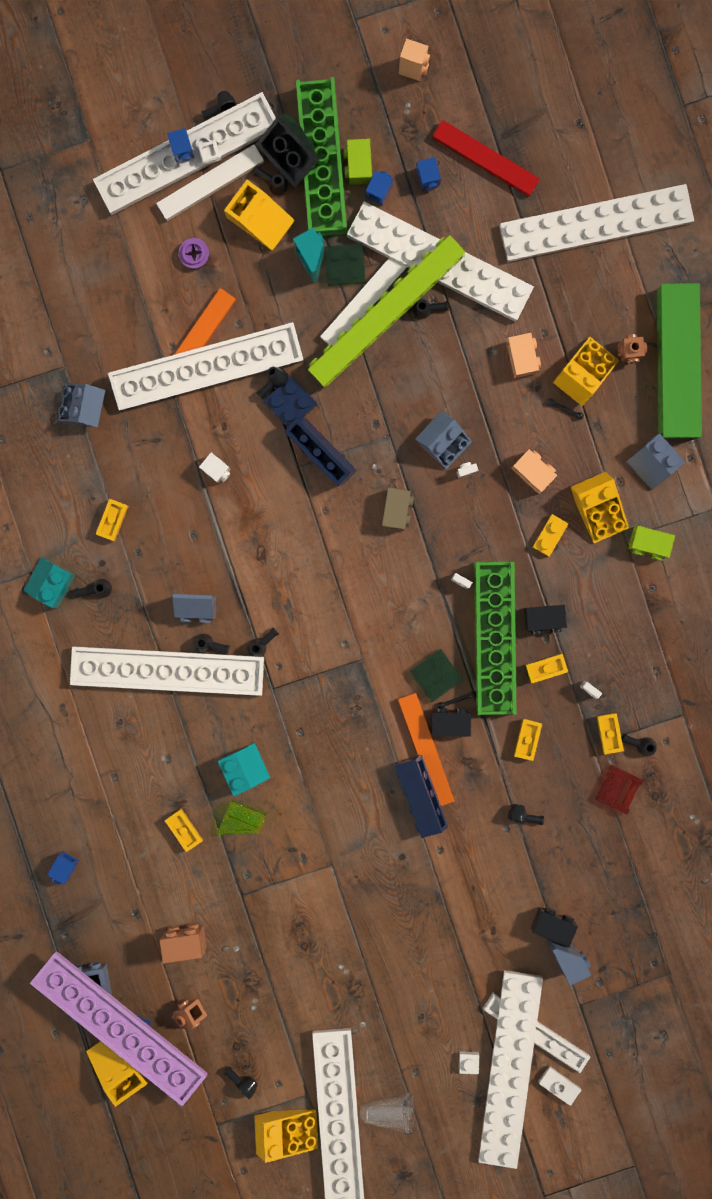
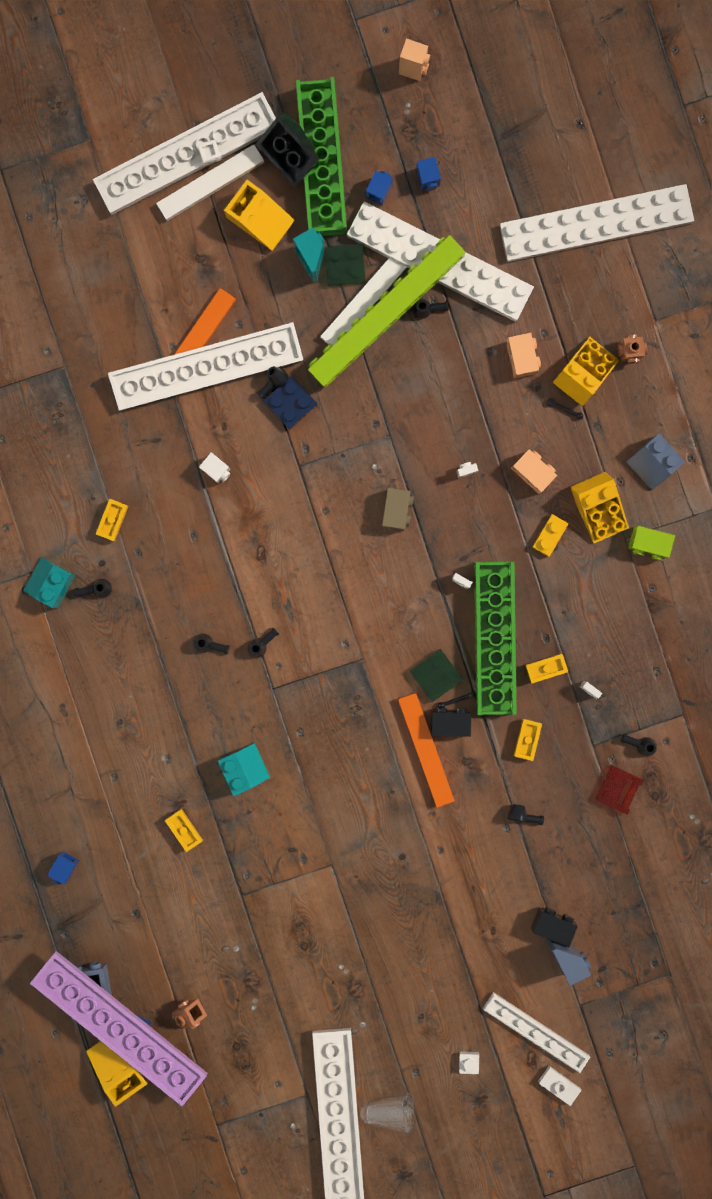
(81, 405): sand blue slope -> none
(167, 670): white plate -> none
(181, 145): blue brick -> none
(183, 943): nougat brick -> none
(186, 249): medium lavender gear -> none
(194, 606): sand blue slope -> none
(224, 102): black bar -> none
(241, 819): clear neon green wing -> none
(246, 1086): black bar -> none
(277, 189): black bar -> none
(285, 1133): yellow slope -> none
(320, 450): dark blue brick -> none
(359, 161): lime brick -> none
(421, 796): dark blue brick -> none
(443, 439): sand blue slope -> none
(485, 158): red tile -> none
(510, 1069): white plate -> none
(545, 618): black brick -> none
(610, 733): yellow plate -> none
(679, 360): bright green tile -> none

